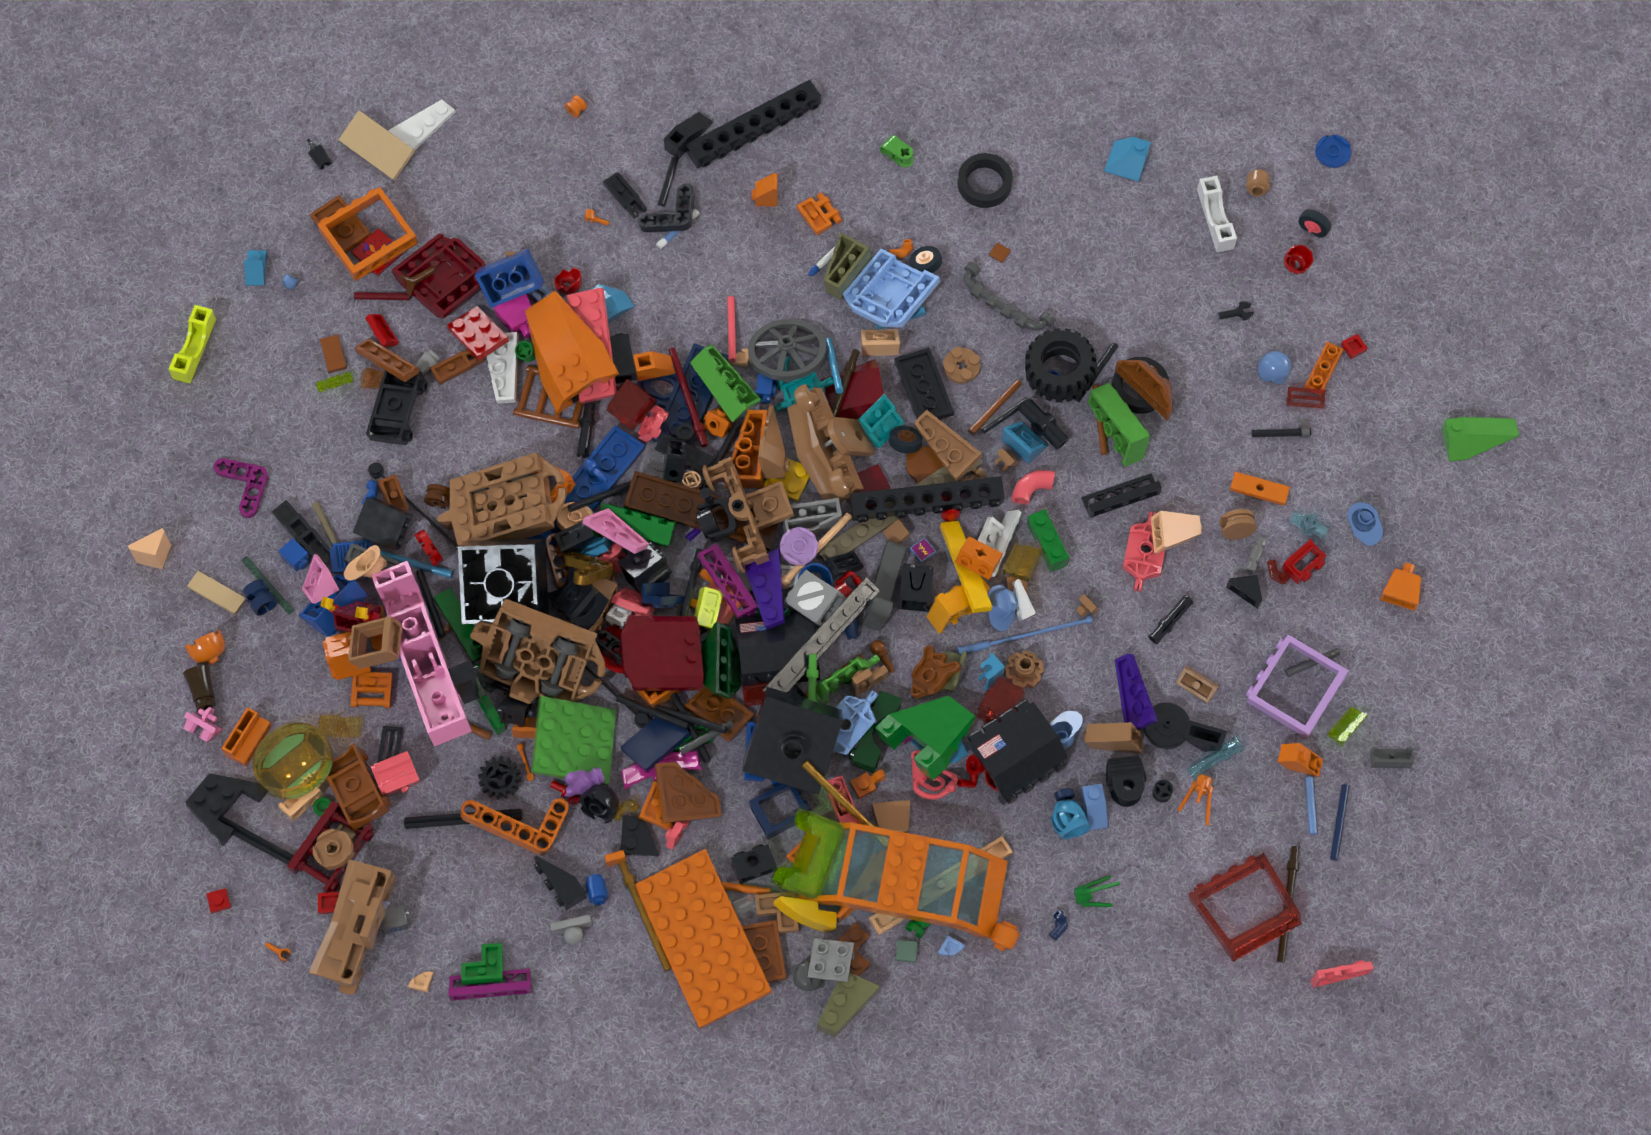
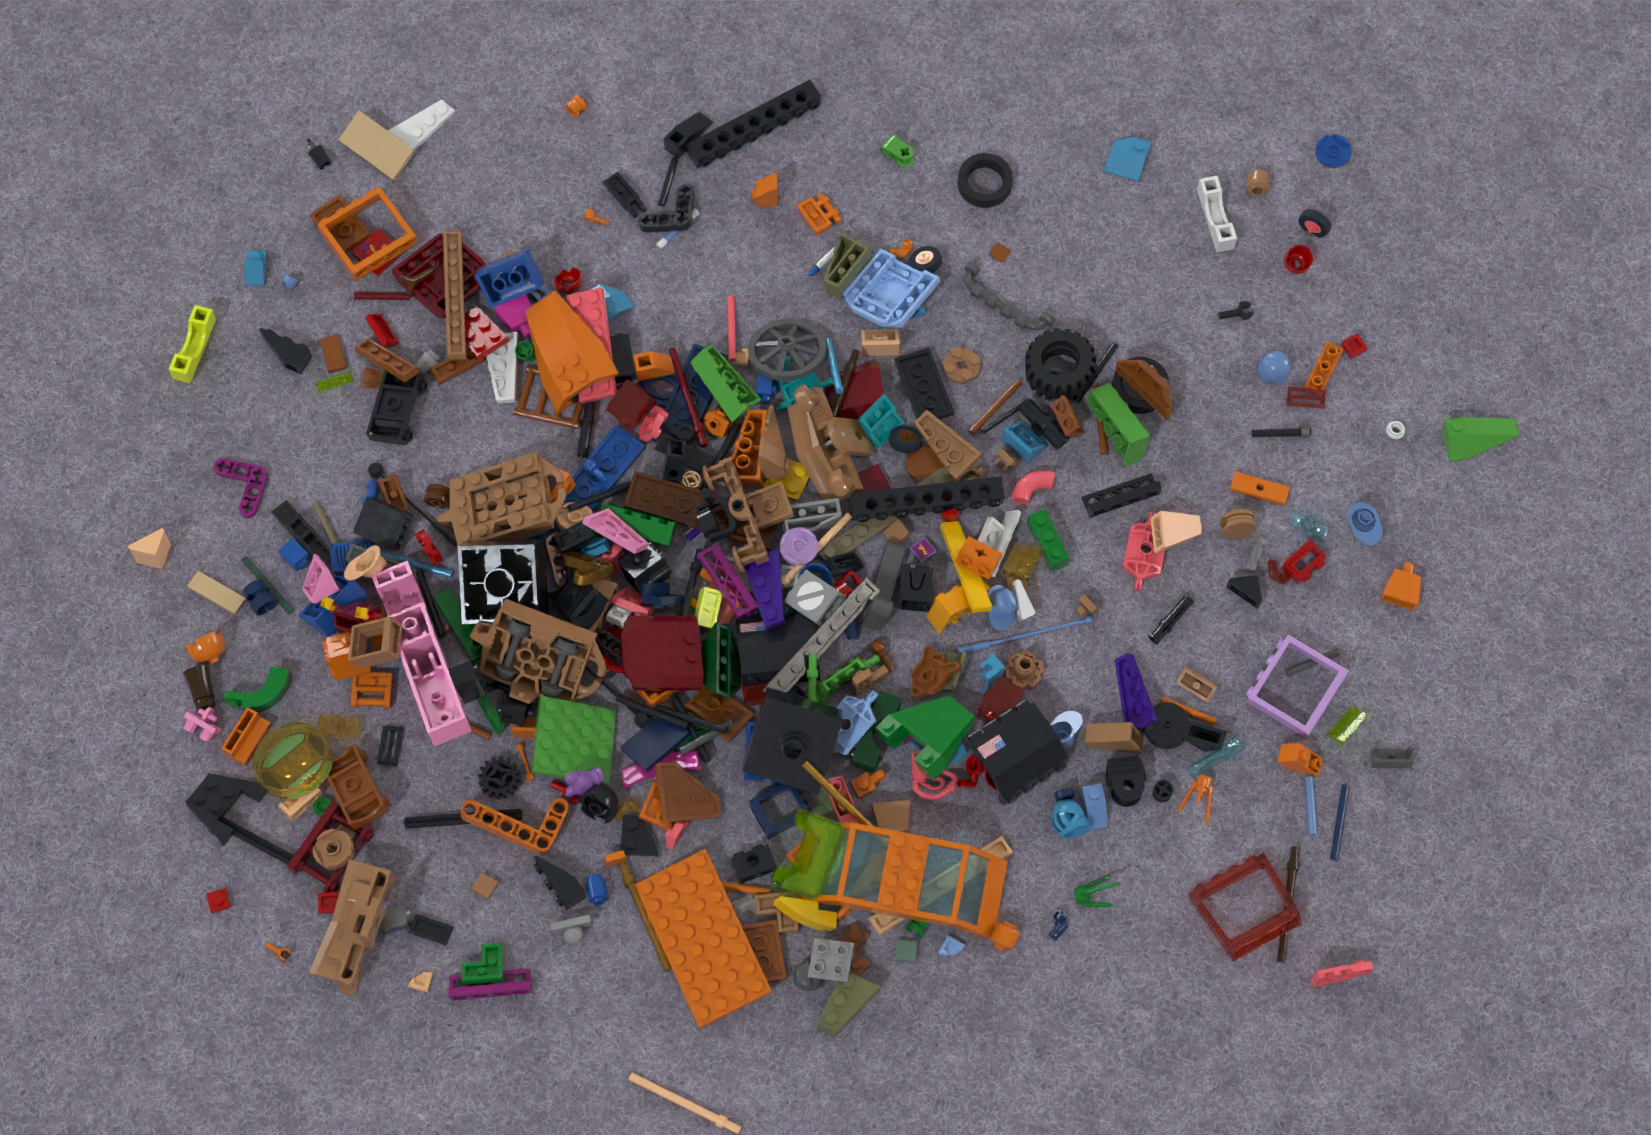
(267, 696): none -> green arch
(290, 354): none -> black slope
(395, 774): coral piece -> none
(431, 929): none -> black tile
(454, 295): none -> medium nougat tile
(484, 885): none -> medium nougat tile
(719, 1120): none -> light nougat bar
(1067, 417): none -> dark orange bracket
(1192, 712): none -> orange bar
(1398, 425): none -> white plate

